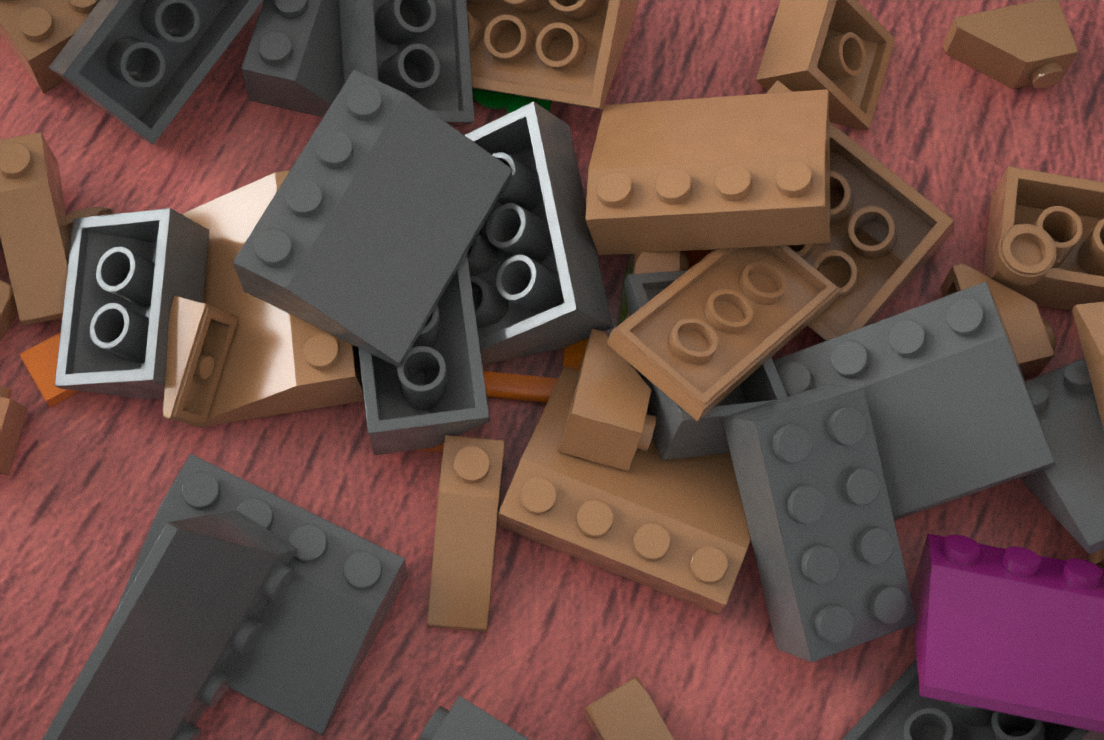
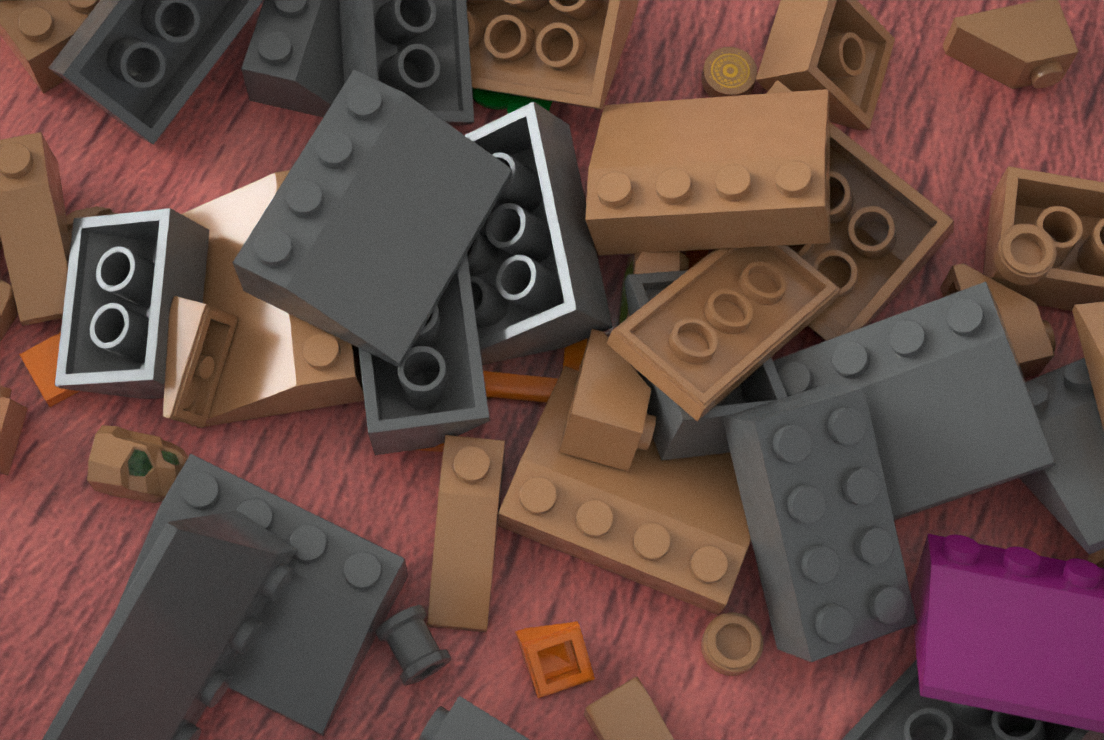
(133, 464): none -> medium nougat rock
(413, 645): none -> dark grey bush
(555, 657): none -> orange slope
(729, 73): none -> medium nougat tile
(732, 644): none -> medium nougat tile

